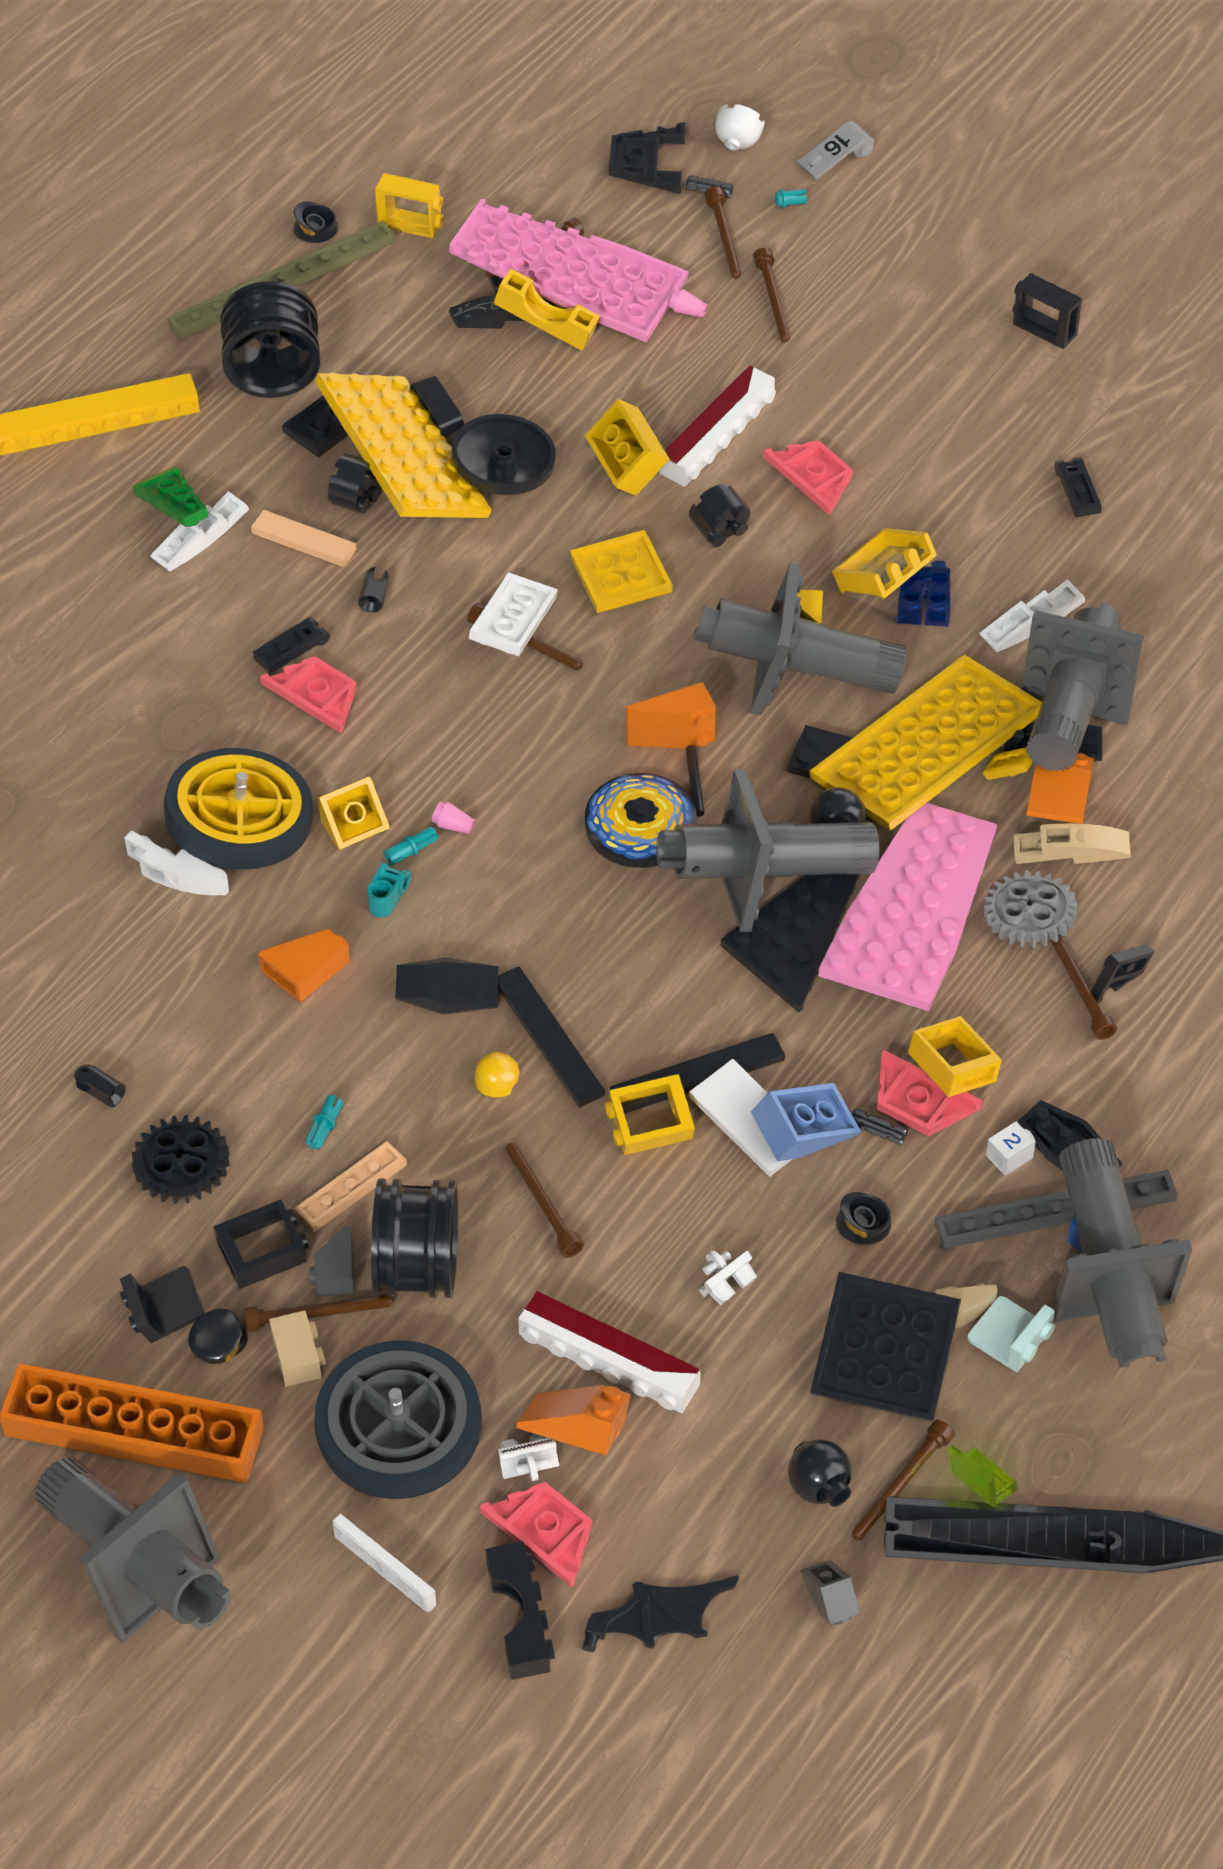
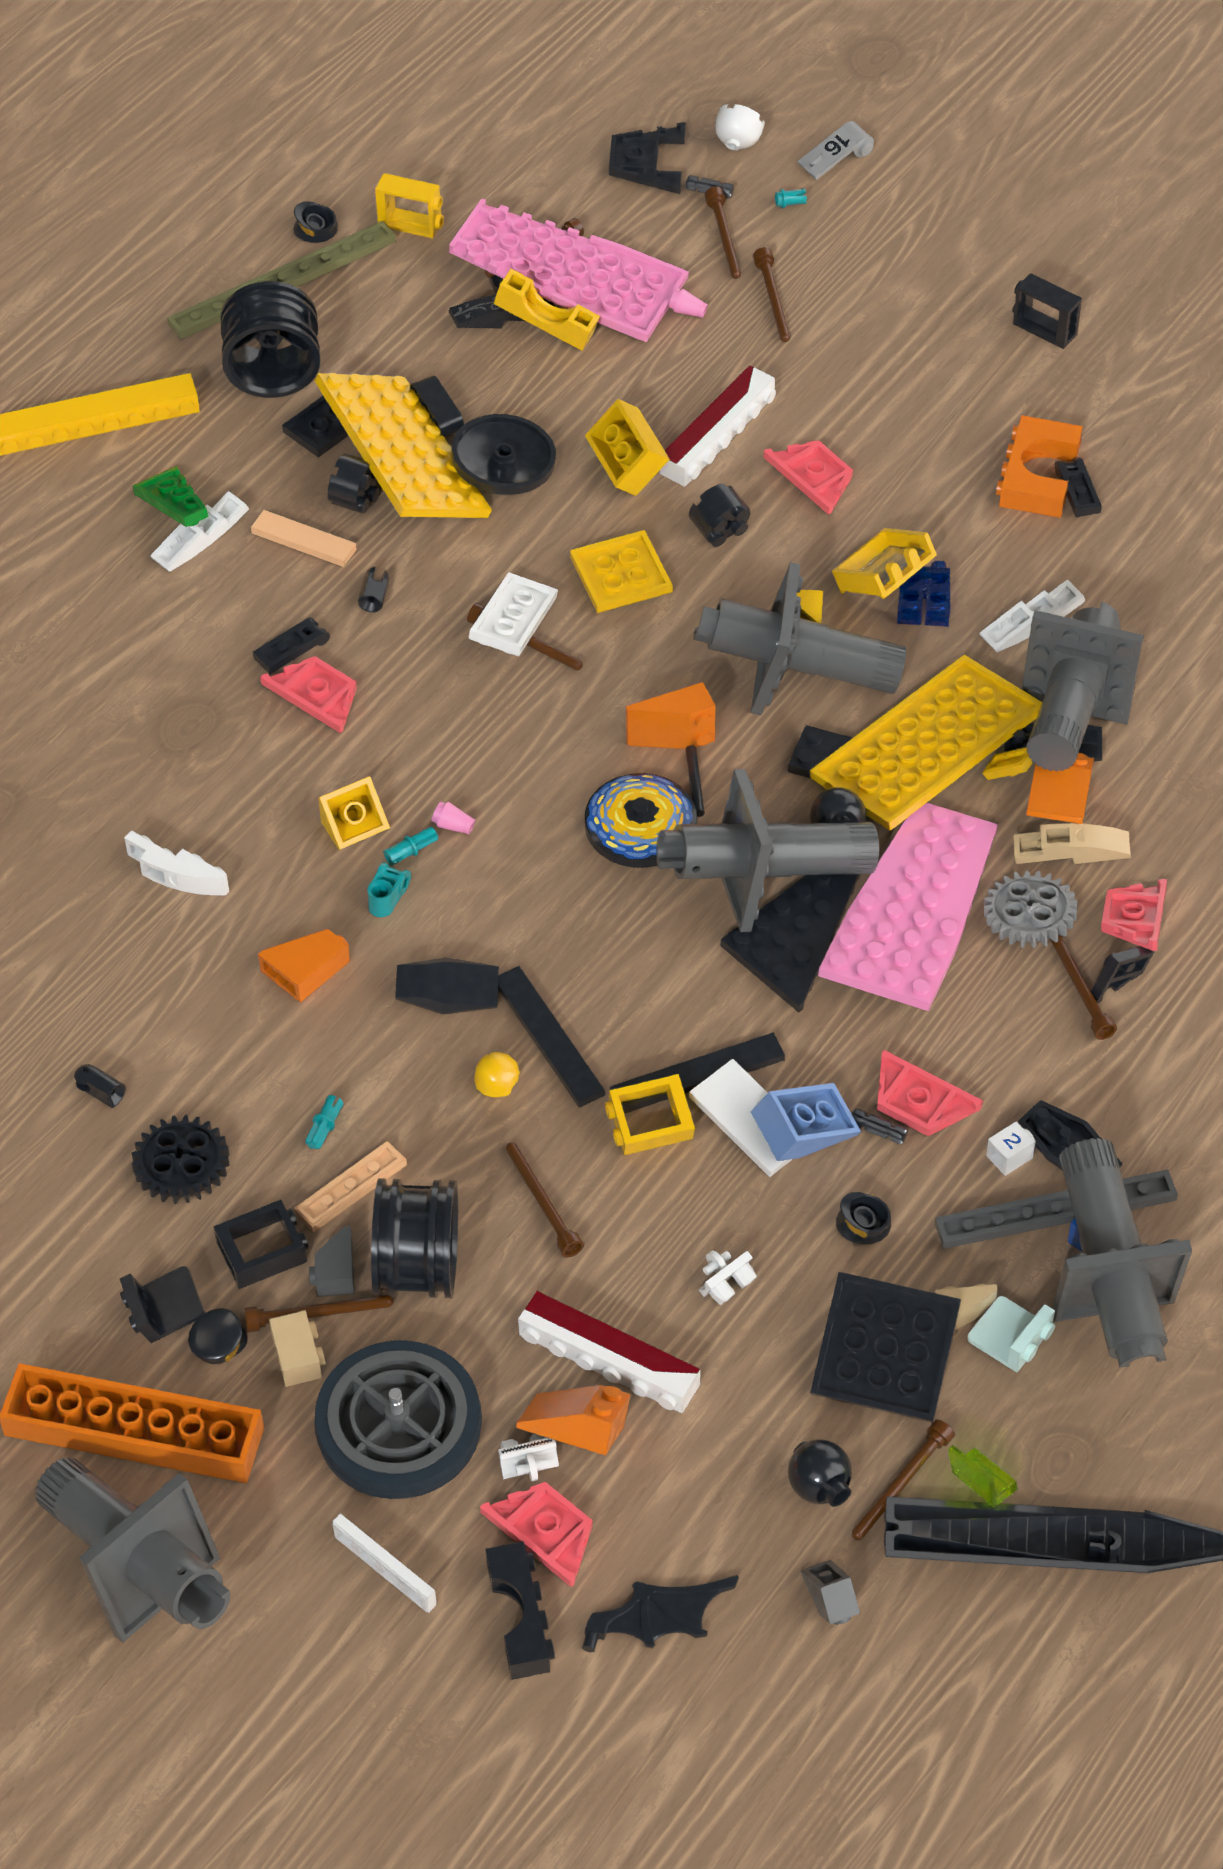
(238, 808): wheel -> none
(978, 1071): yellow window -> none
(1033, 440): none -> orange arch
(1135, 913): none -> coral wing

